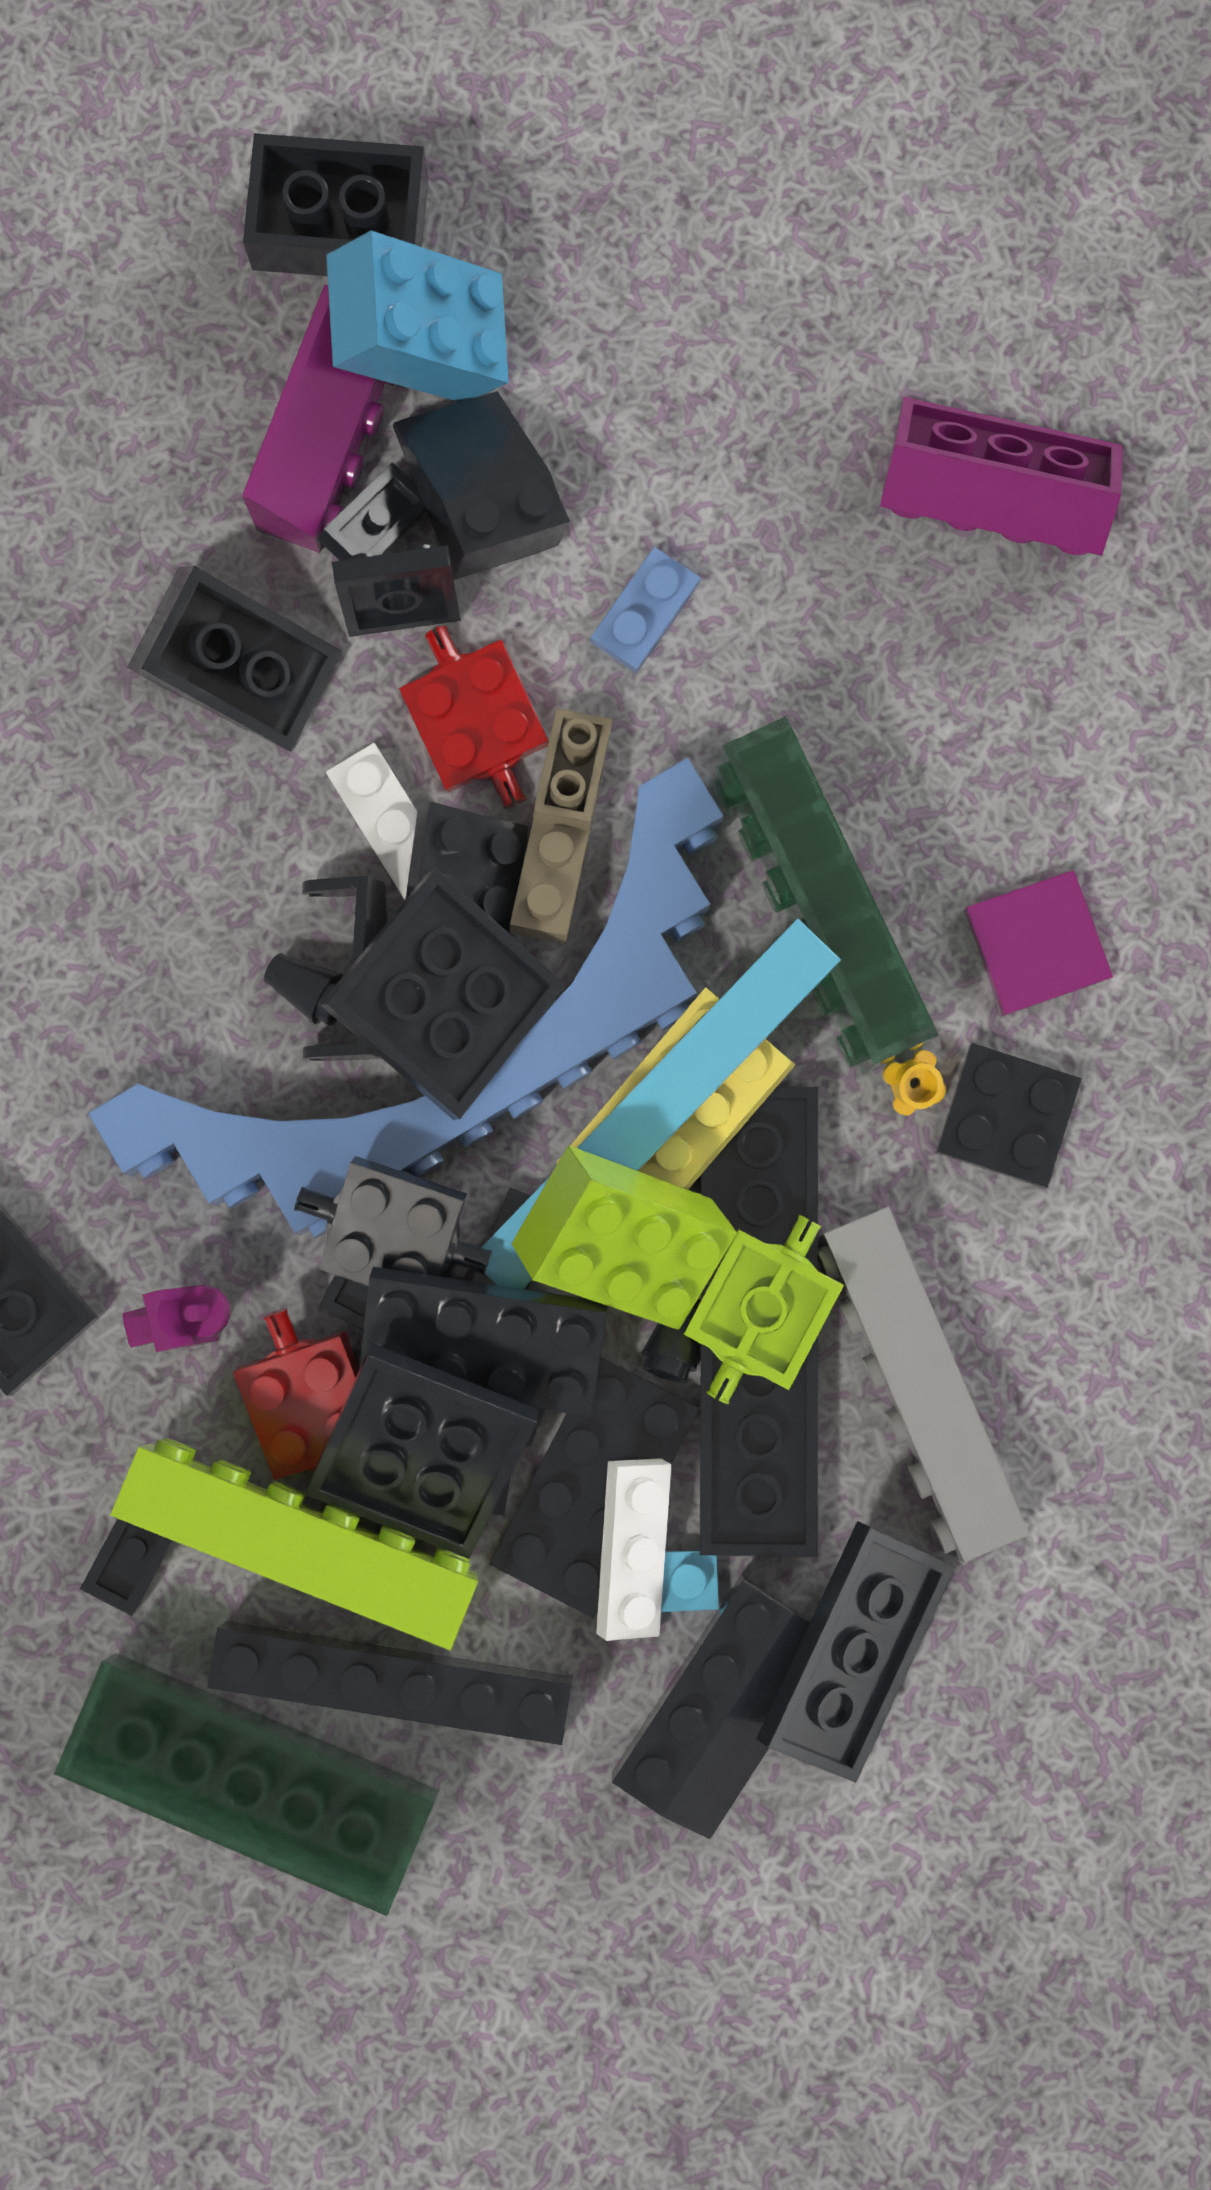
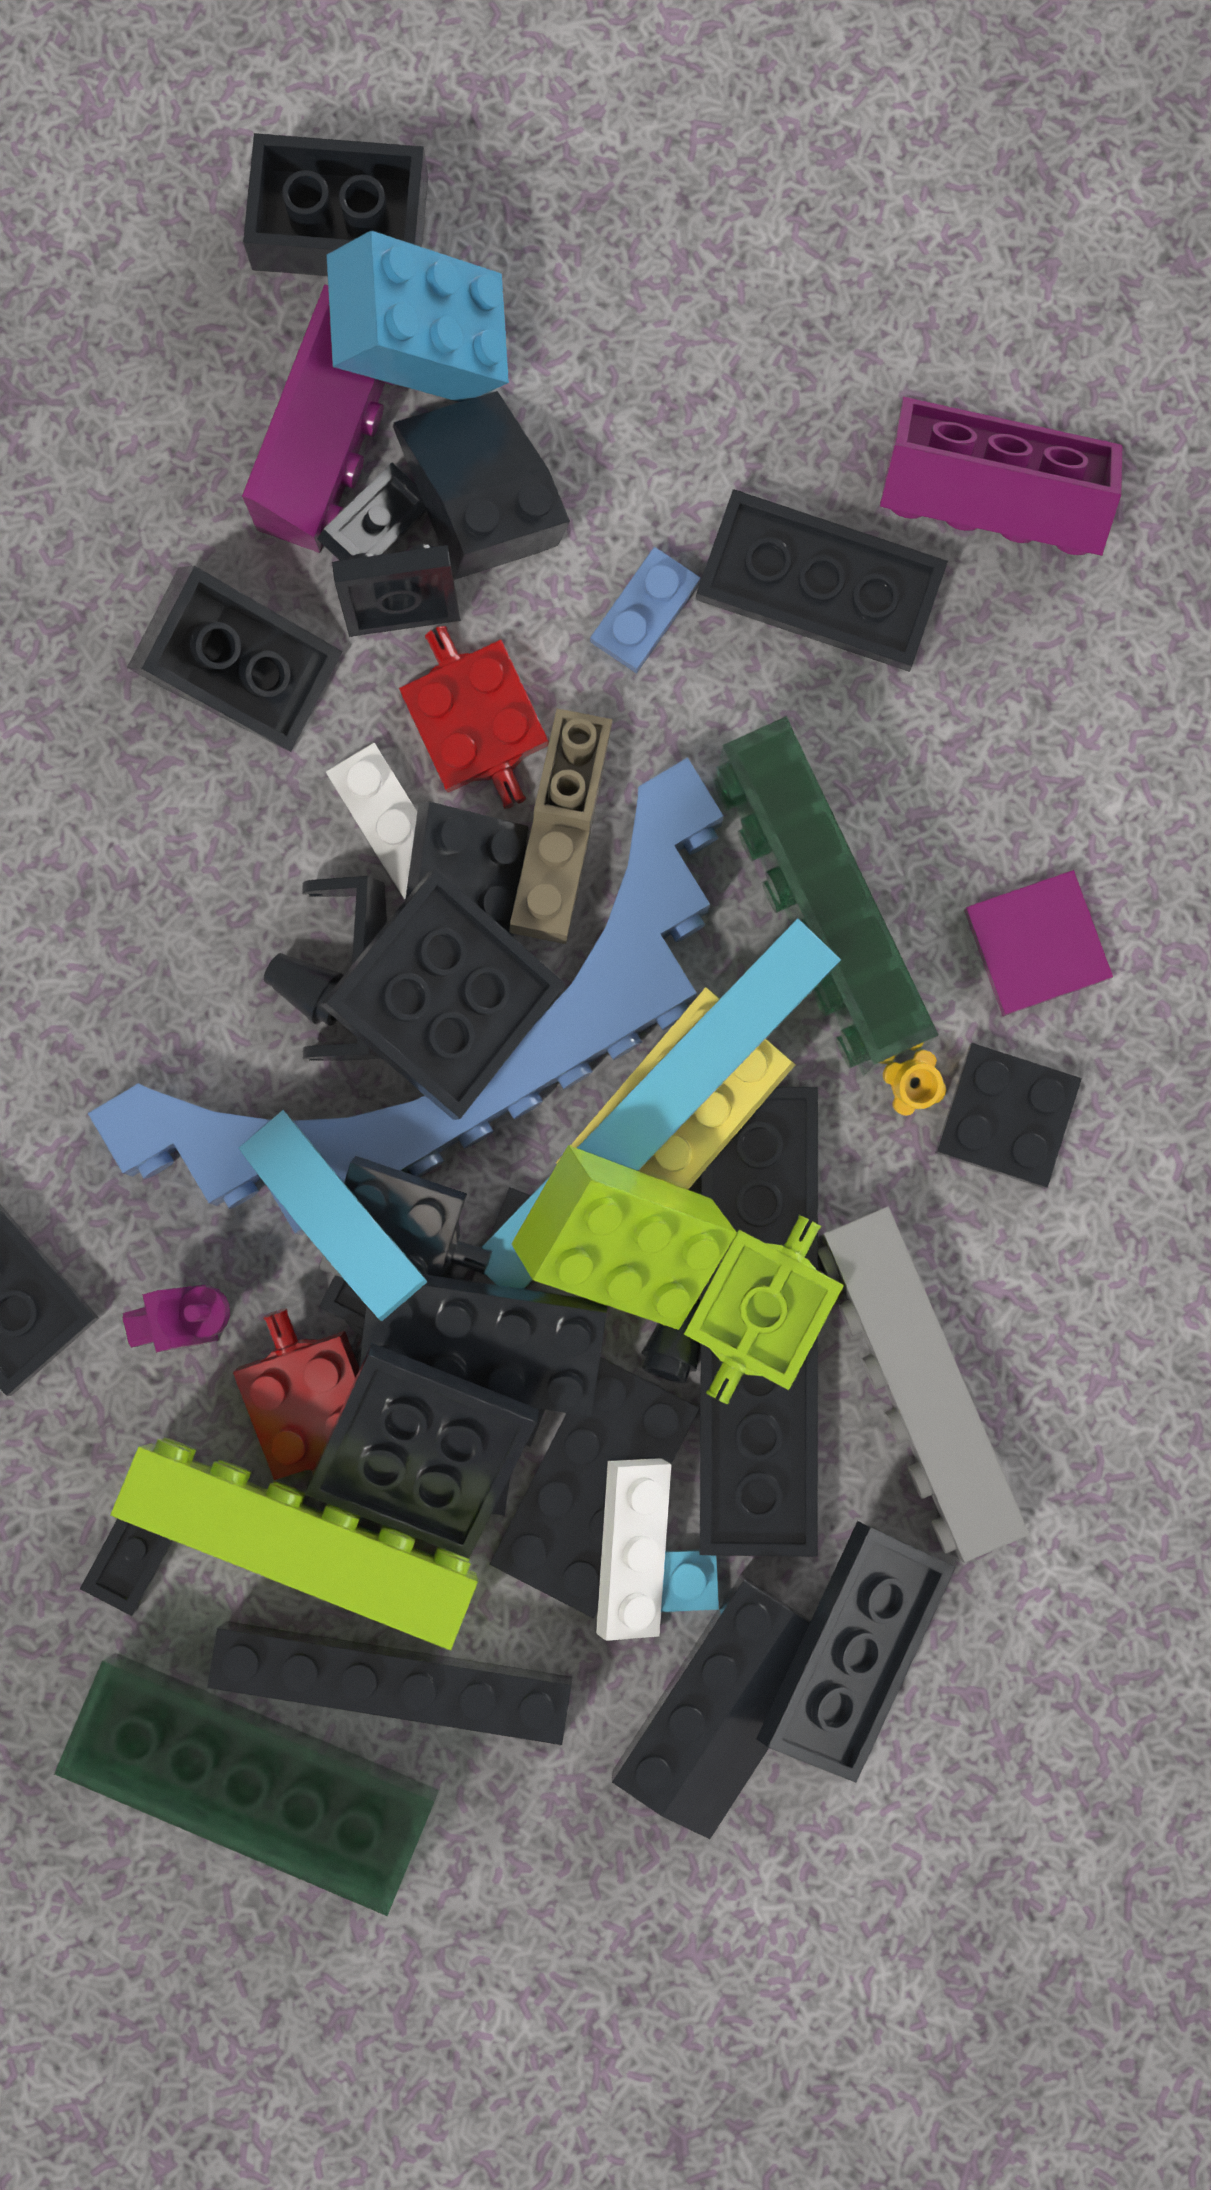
(332, 1216): none -> medium azure slope
(821, 580): none -> black plate

